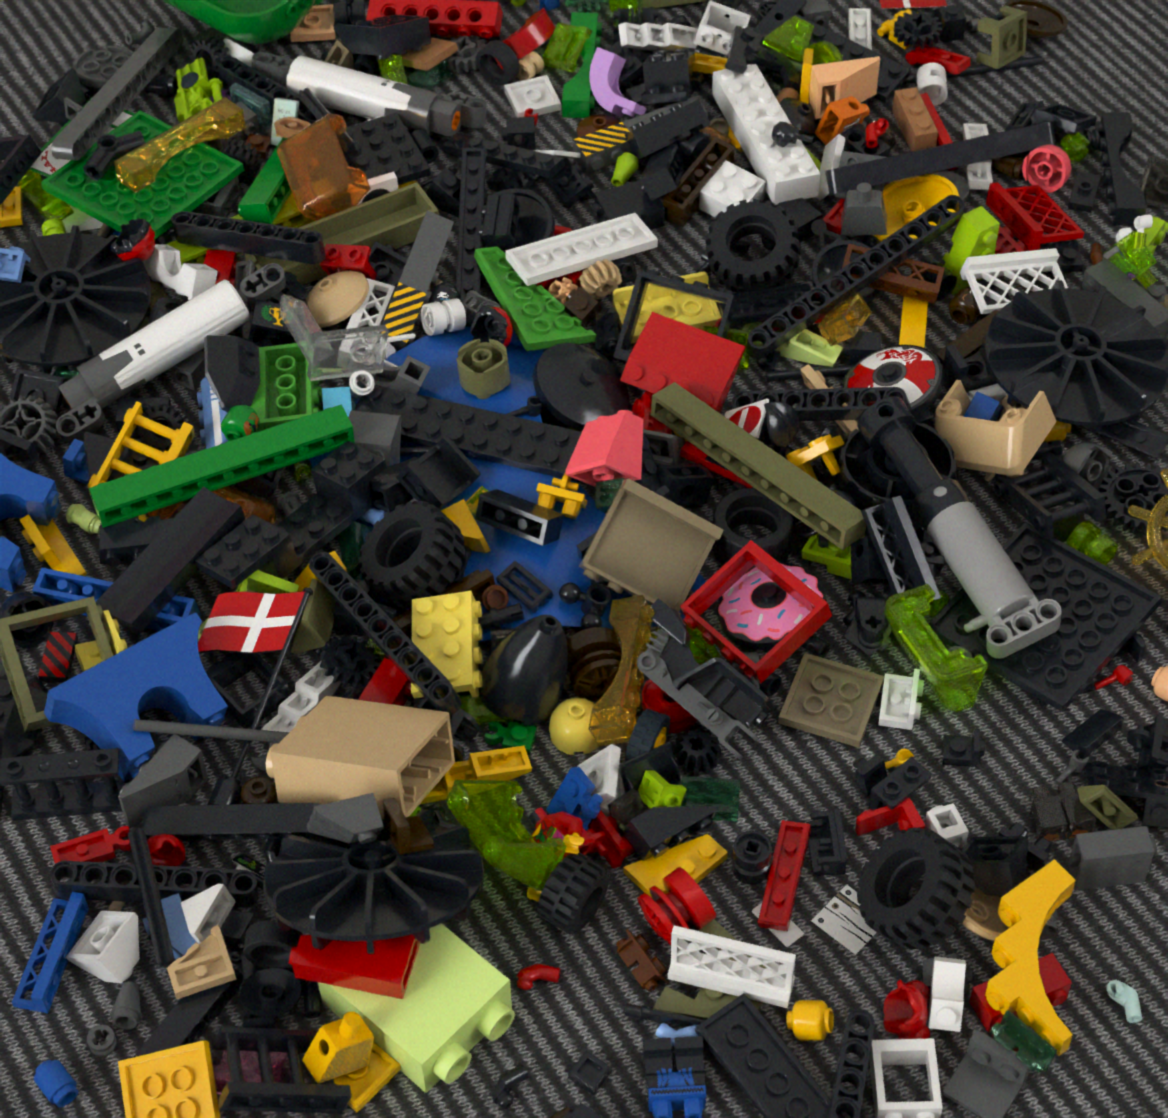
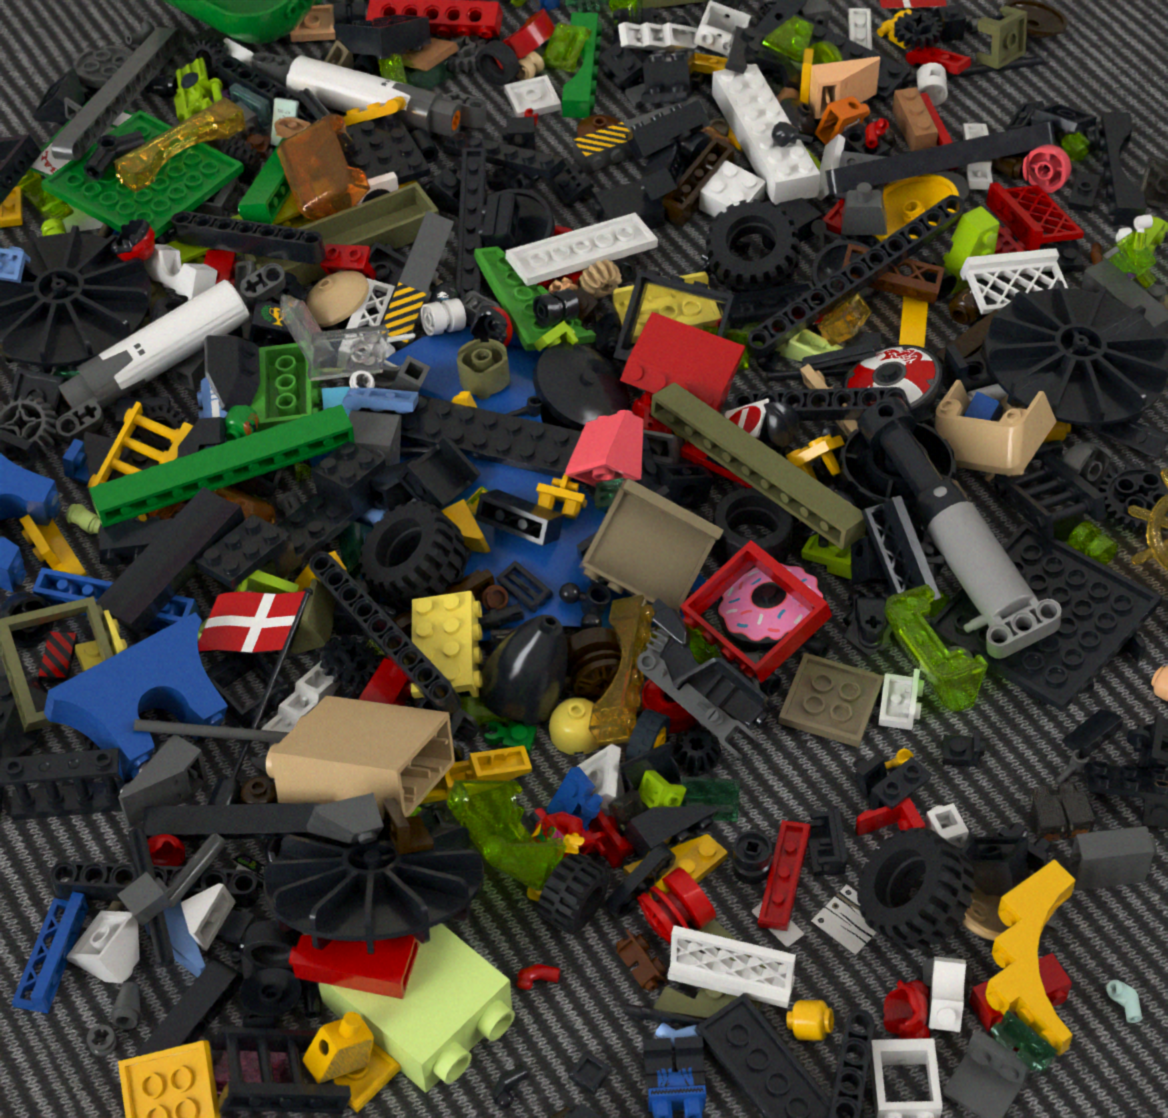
(56, 1083): blue brick -> none
(92, 847): red plate -> none
(145, 898): none -> dark grey brick
(194, 868): none -> dark grey axle
(202, 966): tan wing -> none
(204, 433): none -> black tile
(374, 111): none -> yellow plate
(380, 399): none -> medium blue hinge
(464, 398): none -> yellow tile
(555, 307): none -> black wheel
(561, 333): none -> lime bracket
(563, 154): white piece -> none
(605, 84): lavender arch -> none
(625, 167): lime cone -> none
(639, 881): none -> black beam
(840, 356): none -> black axle
(1106, 806): olive slope -> none
(1120, 674): red hand -> none

